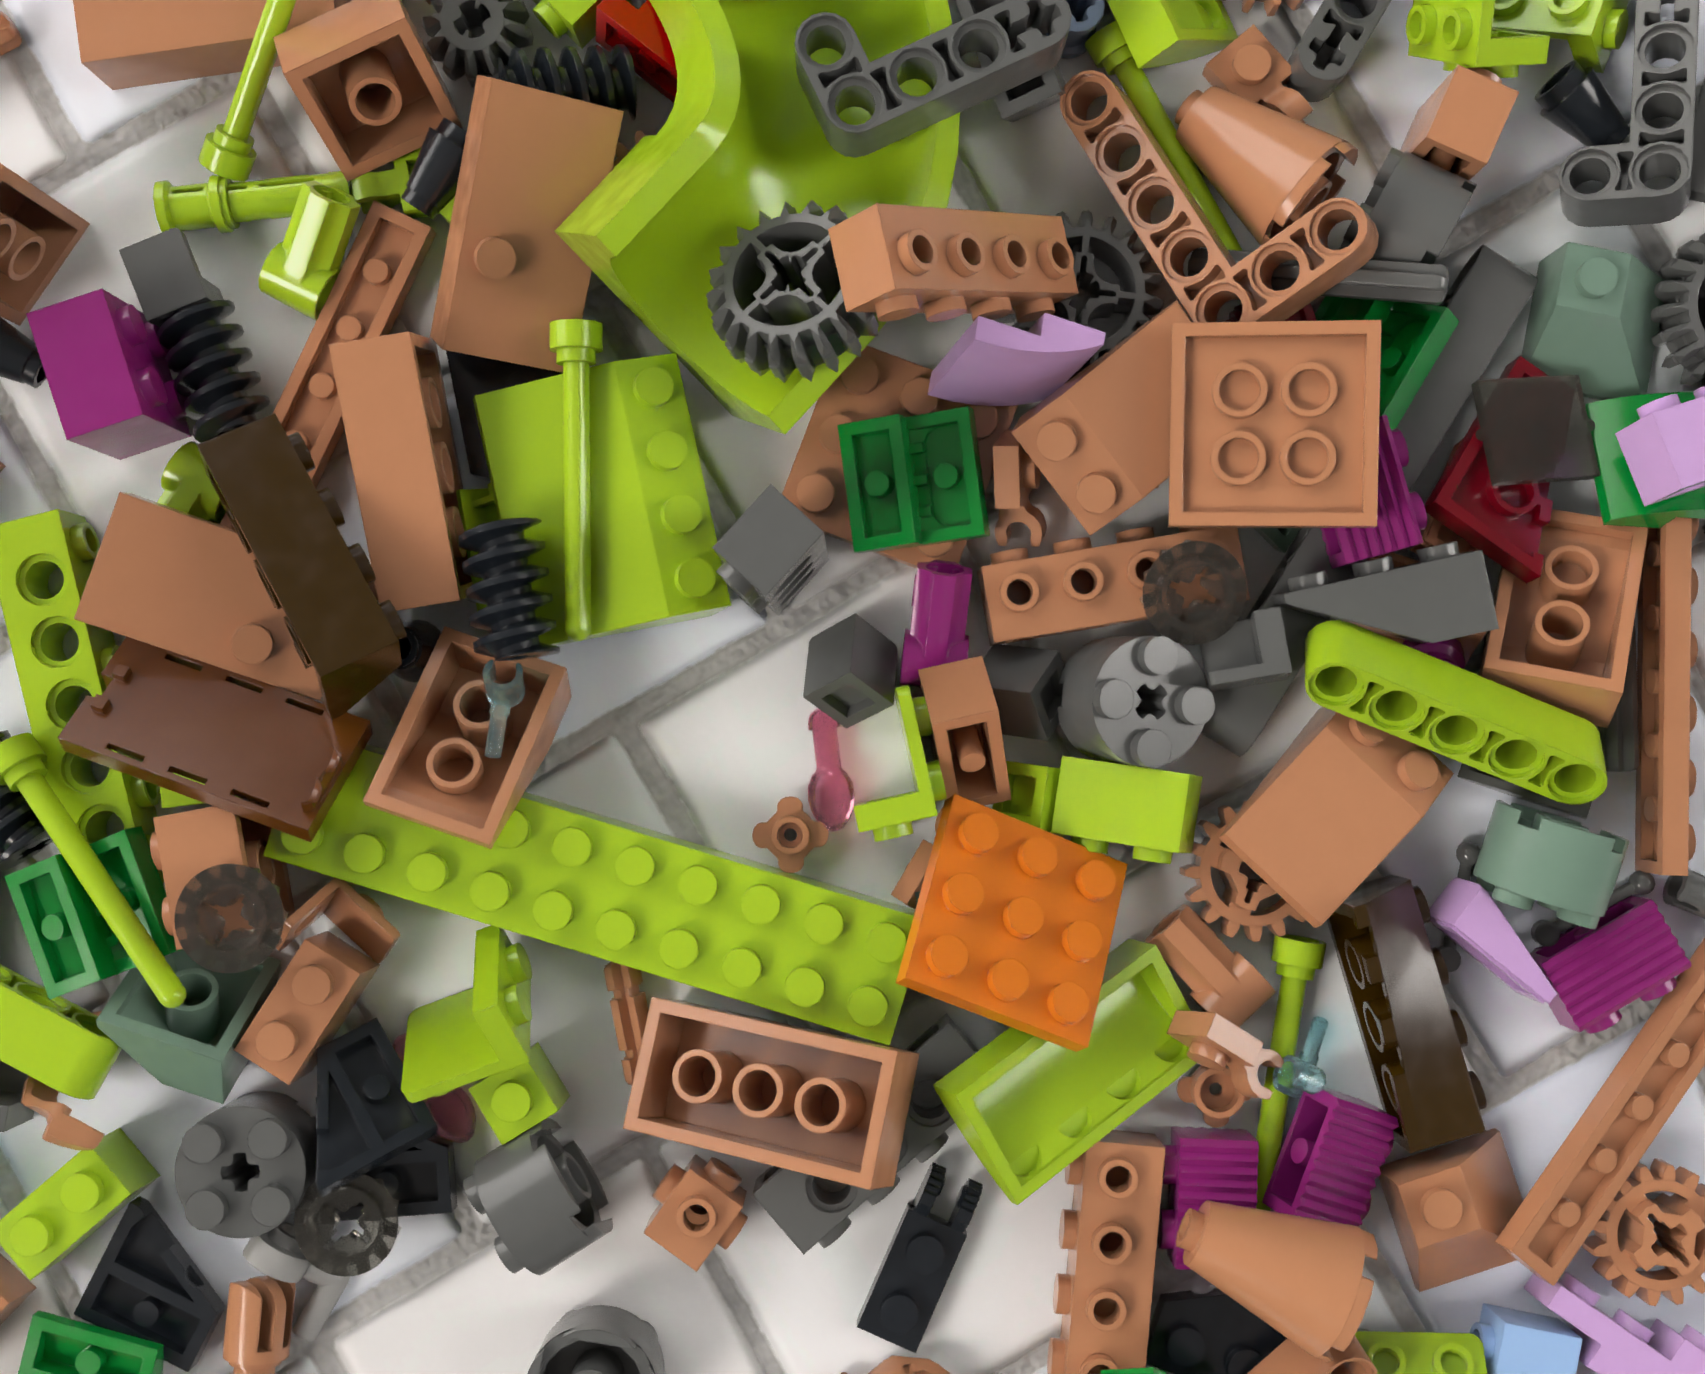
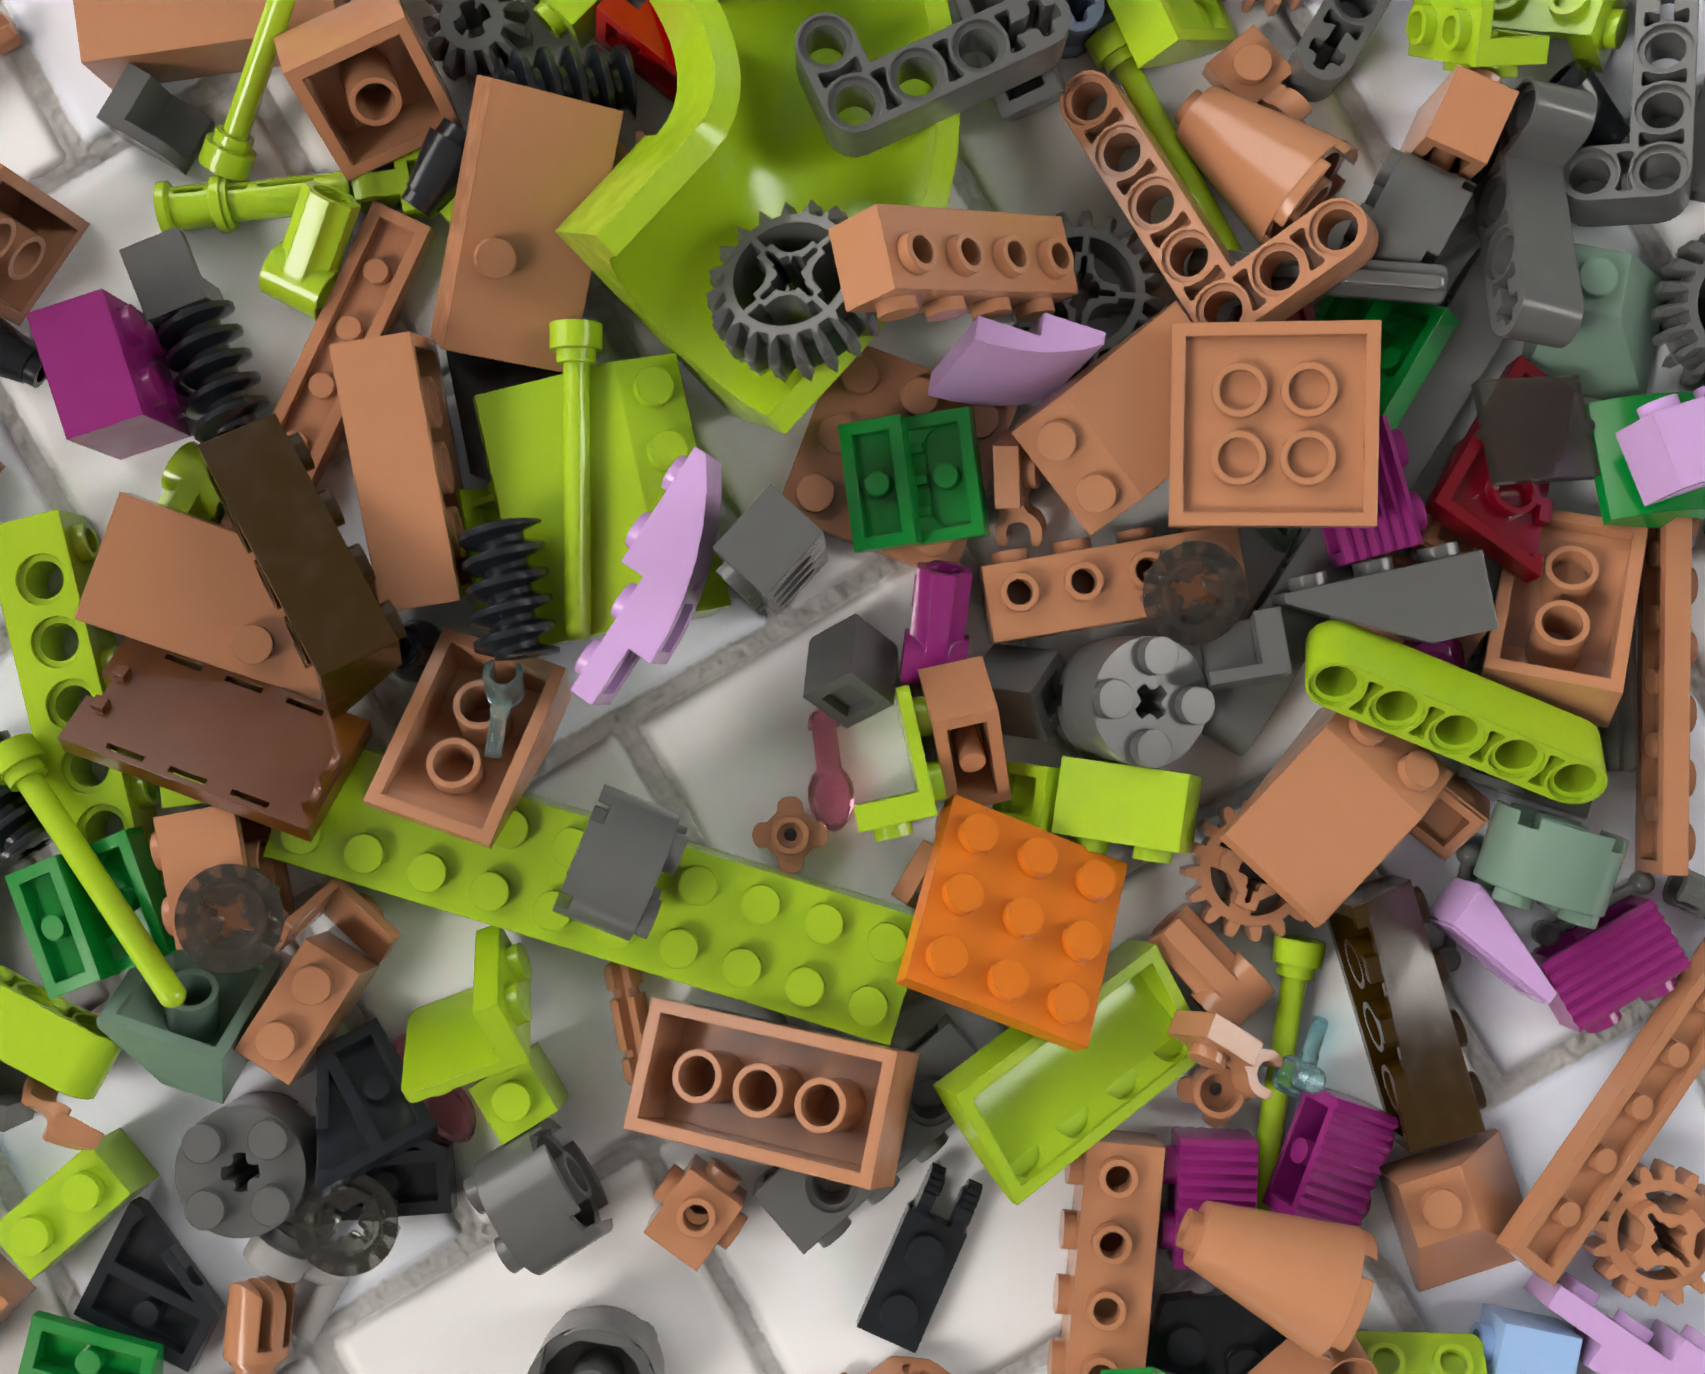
(155, 119): none -> dark grey panel
(620, 863): none -> dark grey brick
(674, 558): none -> lavender slope
(1452, 818): none -> nougat slope
(1527, 219): none -> dark grey beam

